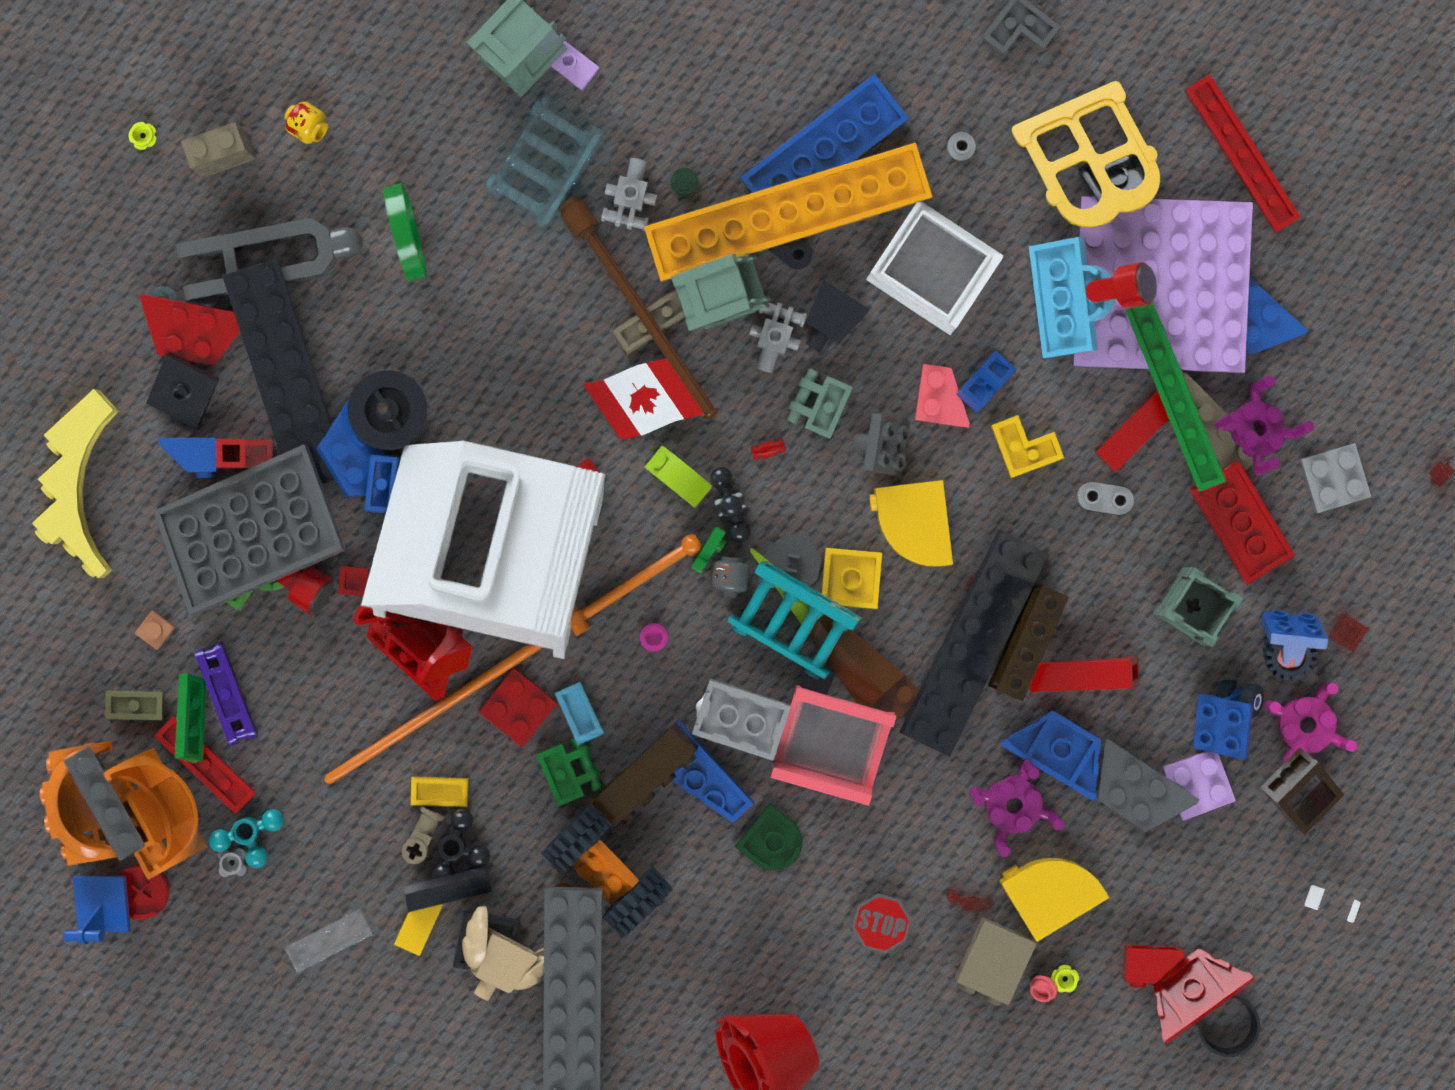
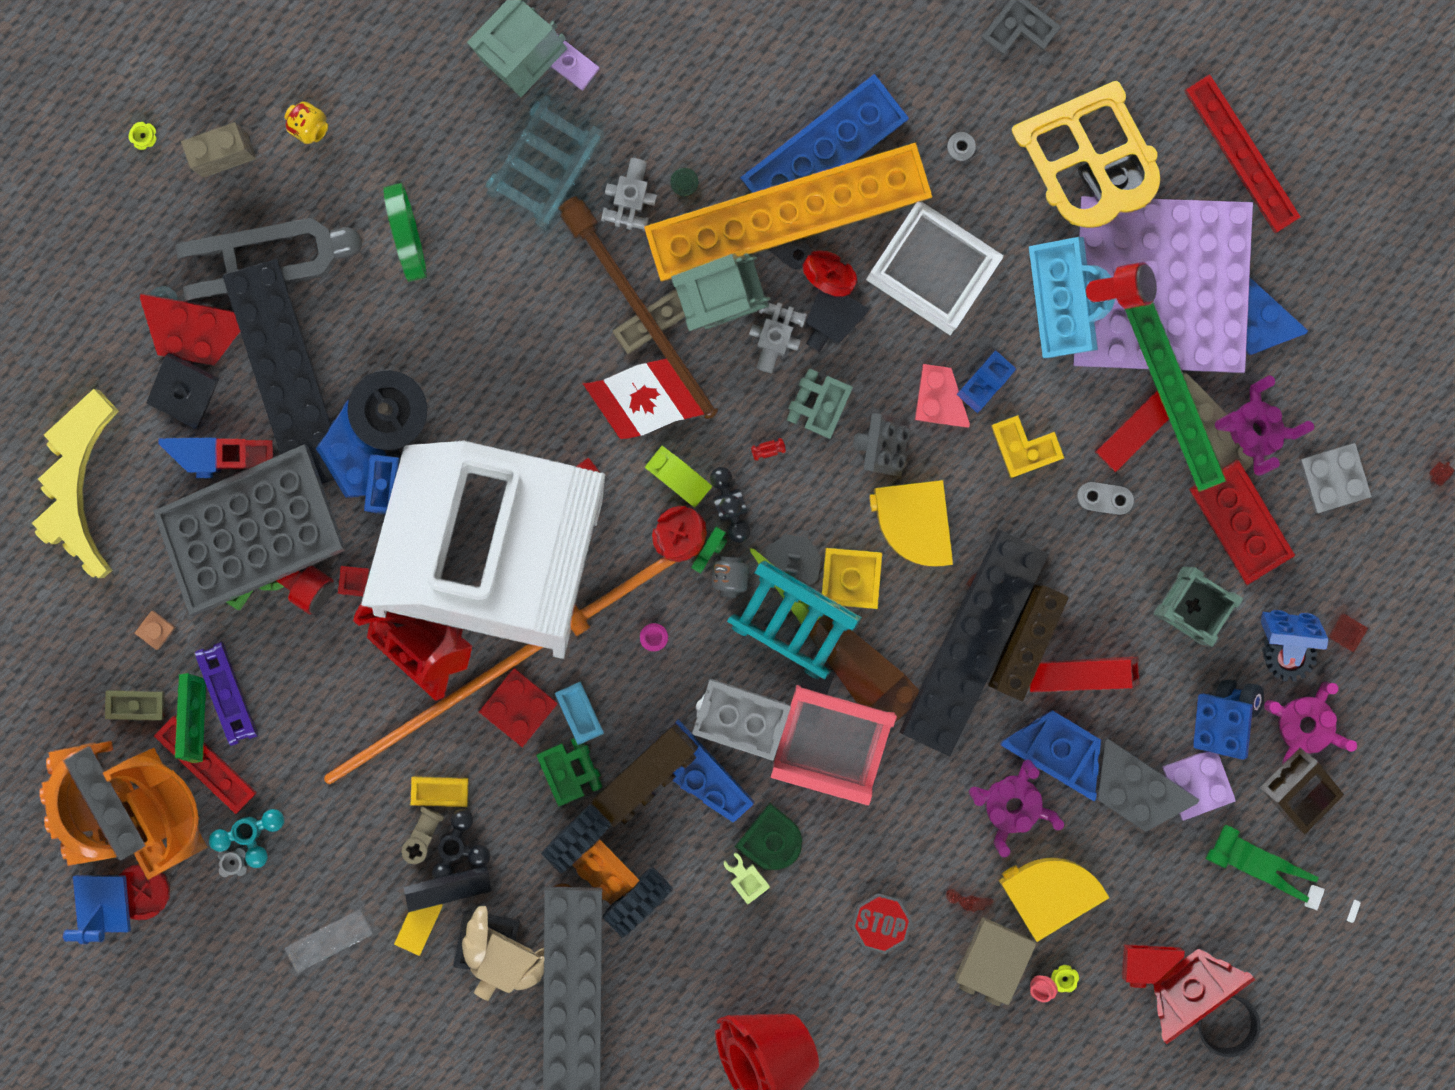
(679, 533): none -> red tile
(747, 881): none -> yellowish green plate
(829, 274): none -> red tile
(1255, 862): none -> green flag

